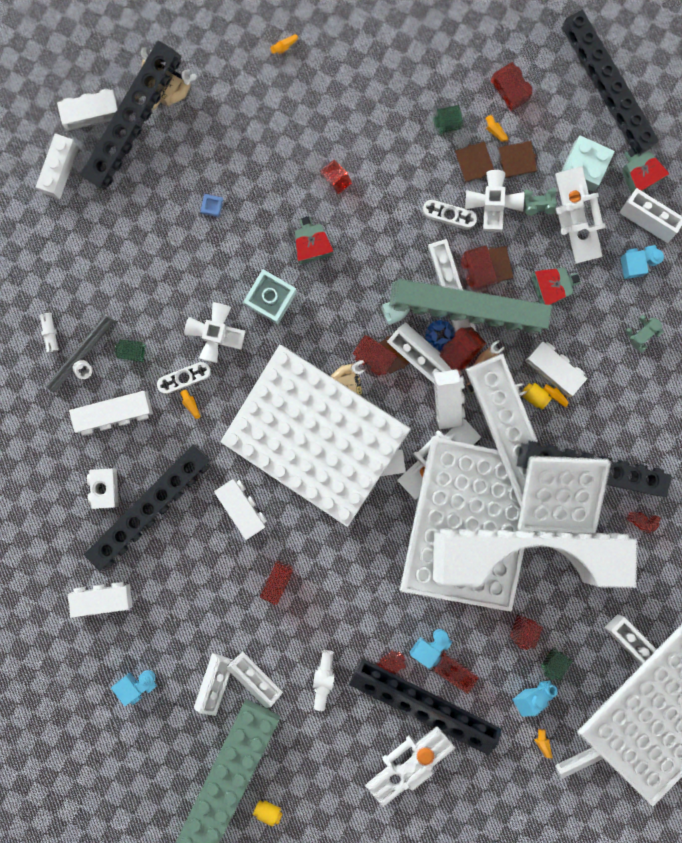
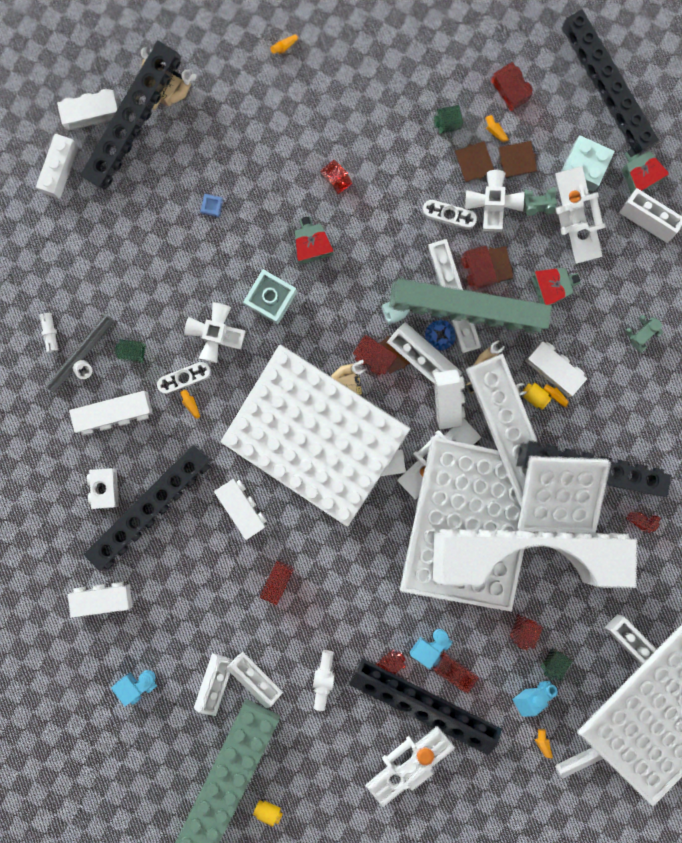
(462, 348): clear red brick -> none
(635, 262): medium azure brick -> none

